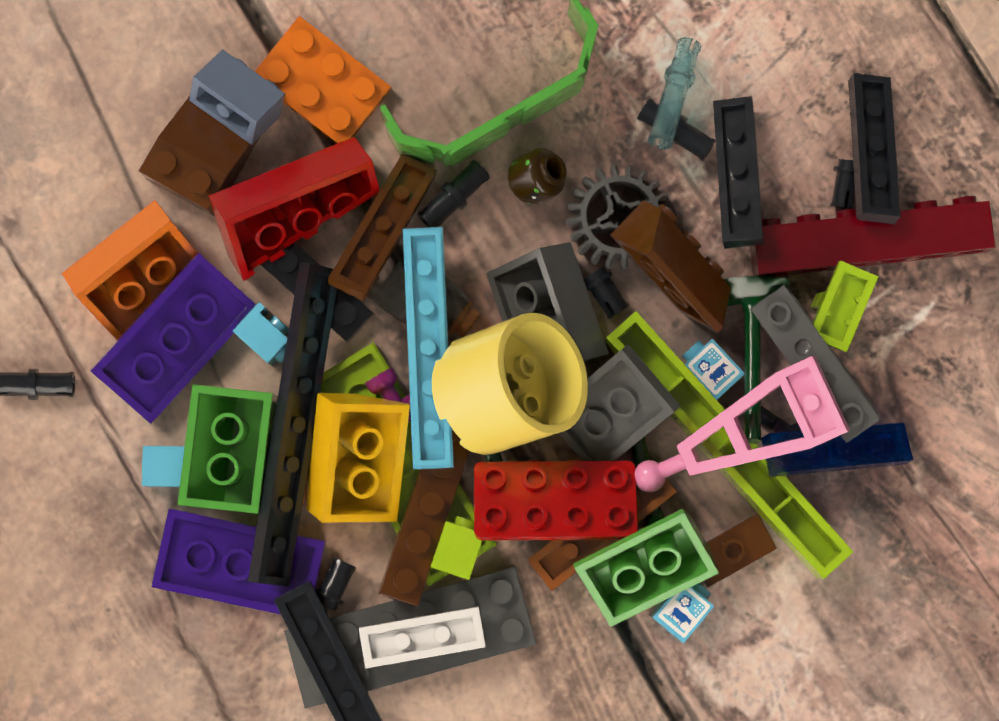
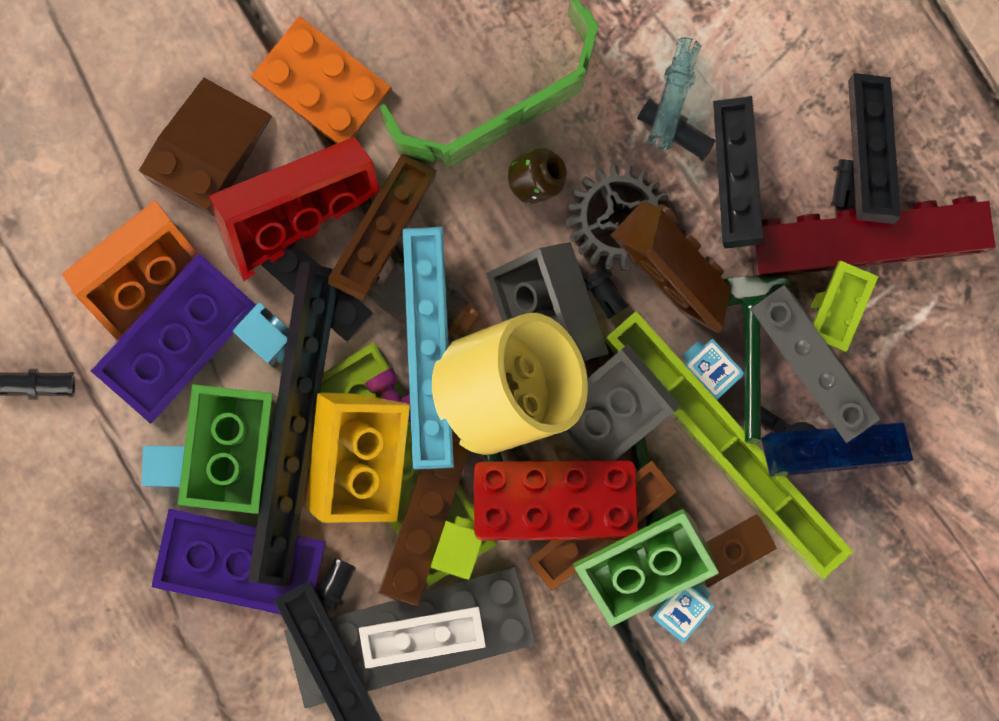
(237, 96): sand blue brick -> none
(454, 195): black pin -> none
(809, 400): bright pink plate -> none

